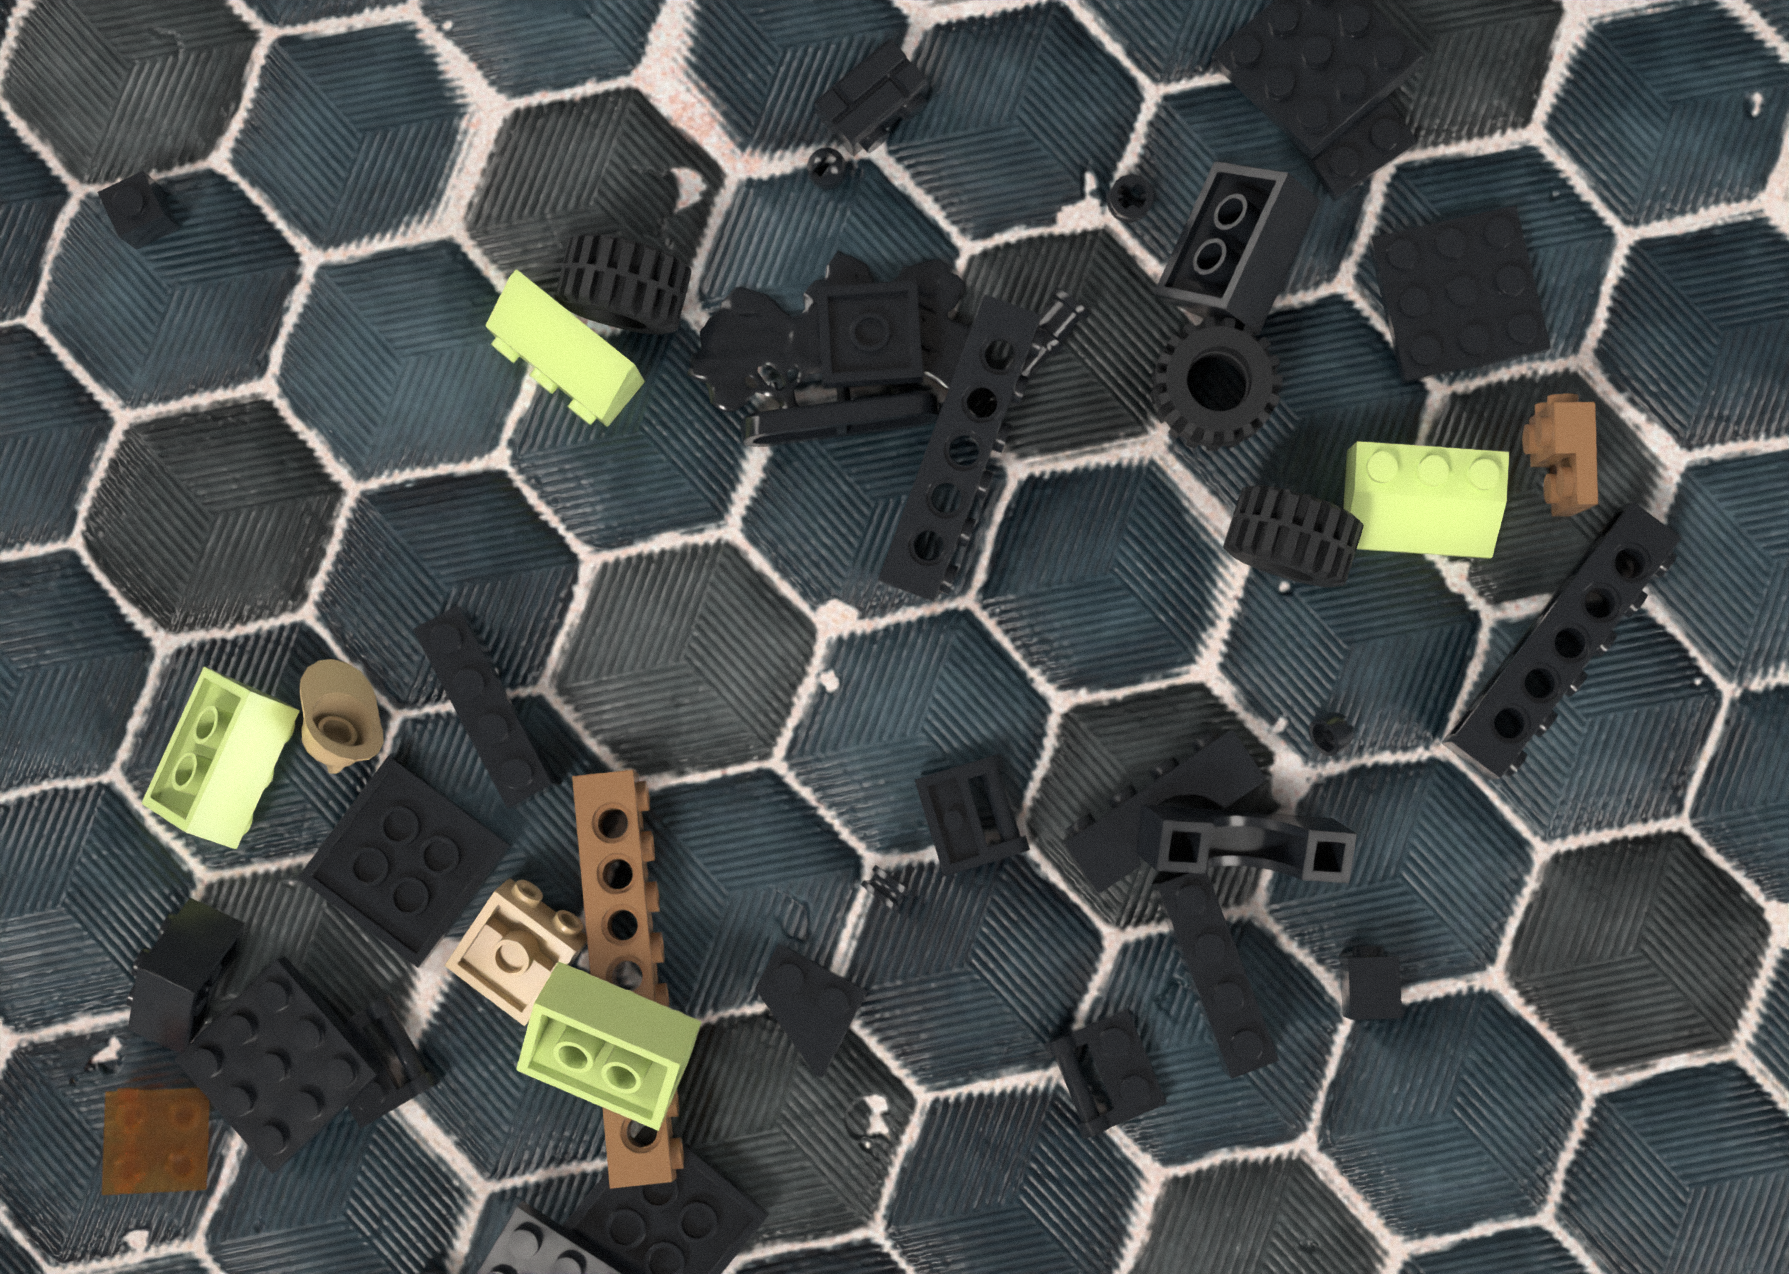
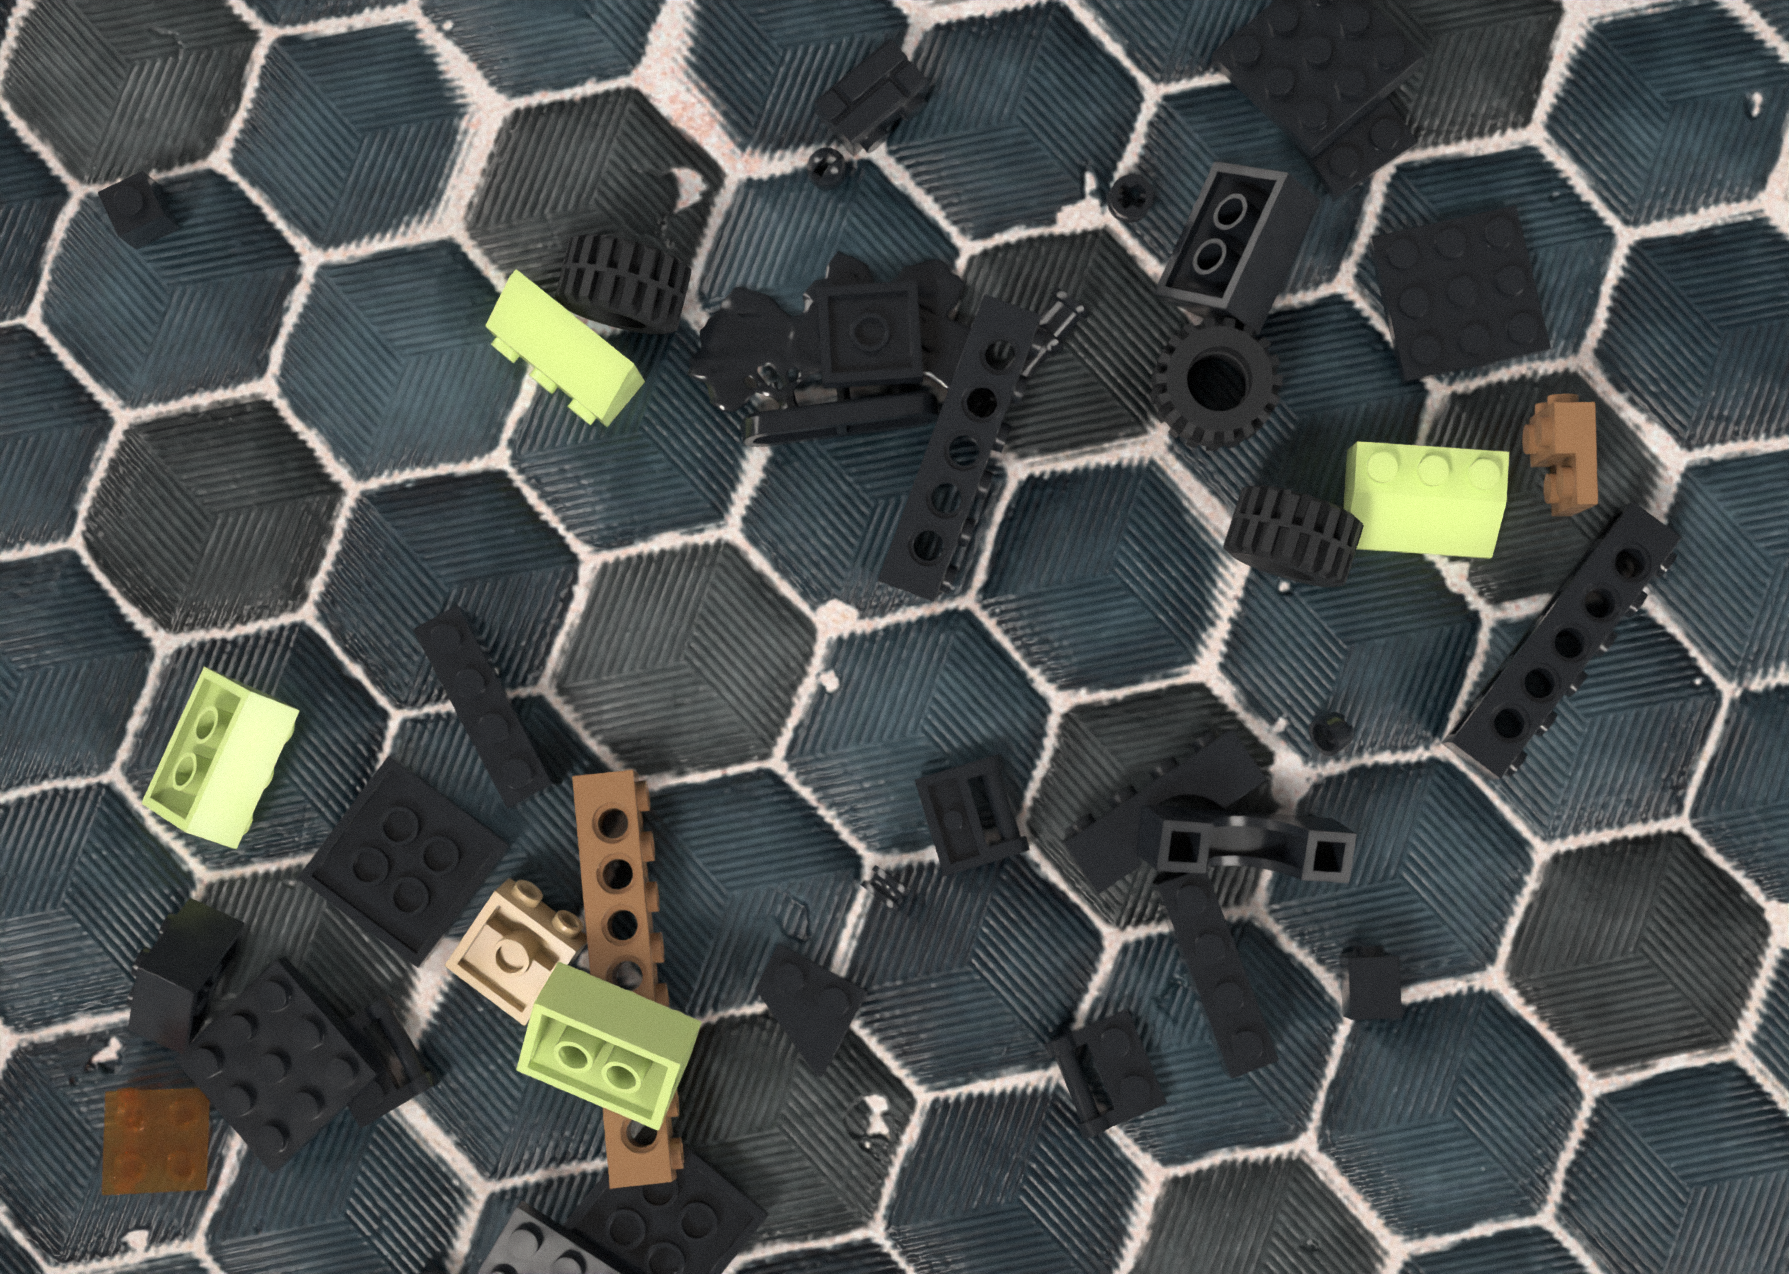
(339, 715): tan piece -> none

